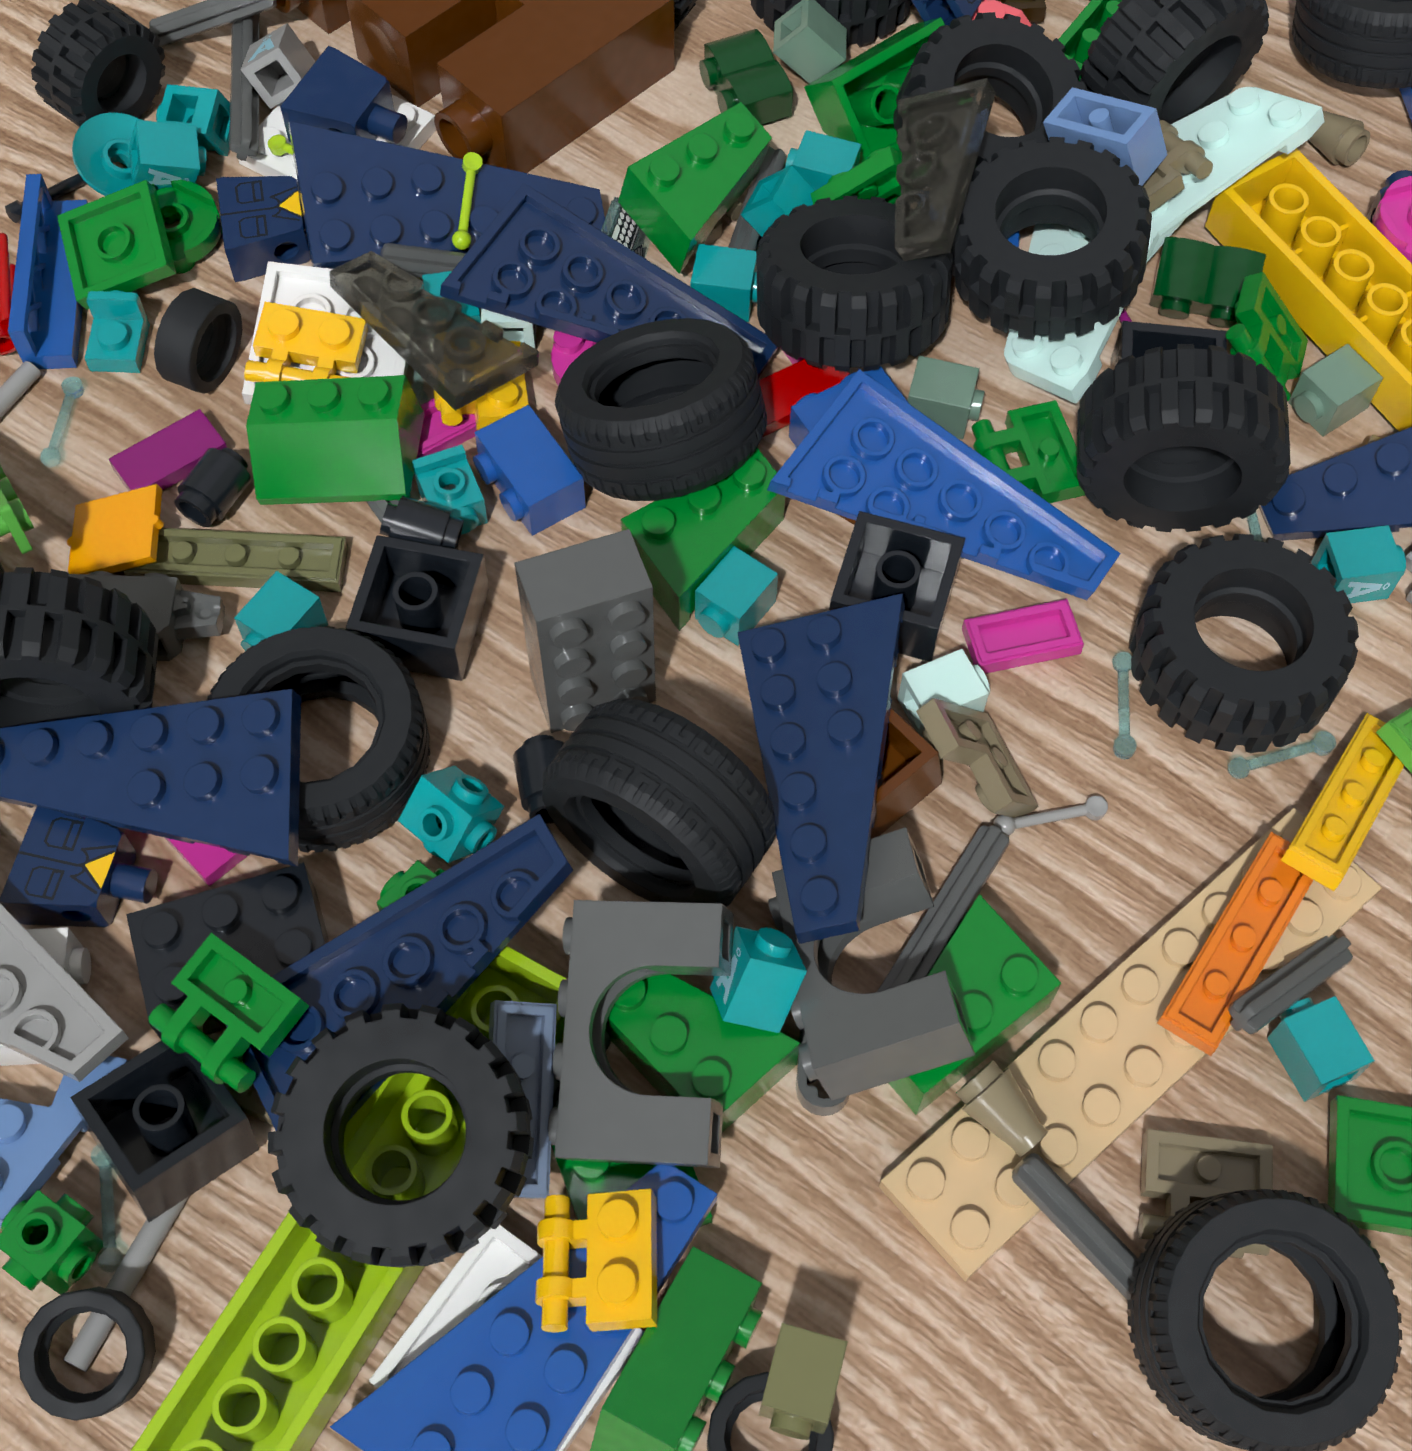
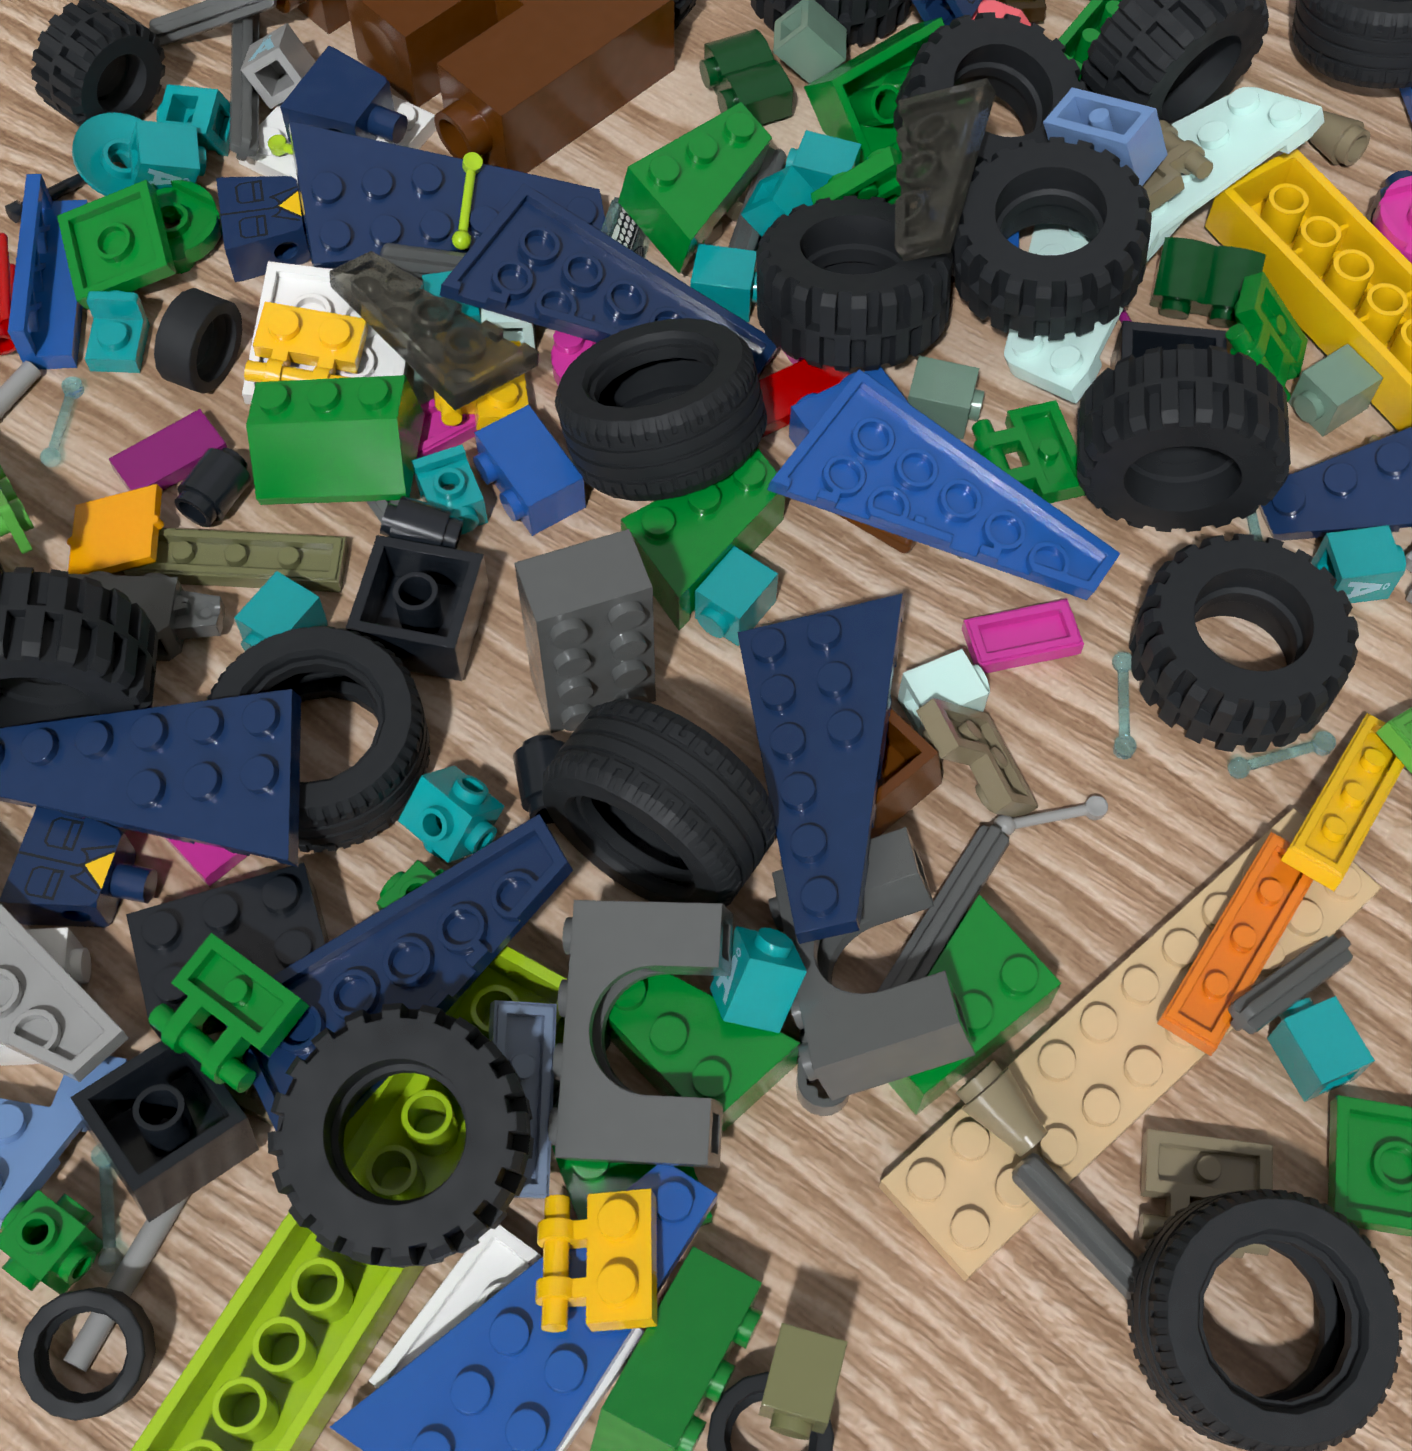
(896, 559): black brick -> none

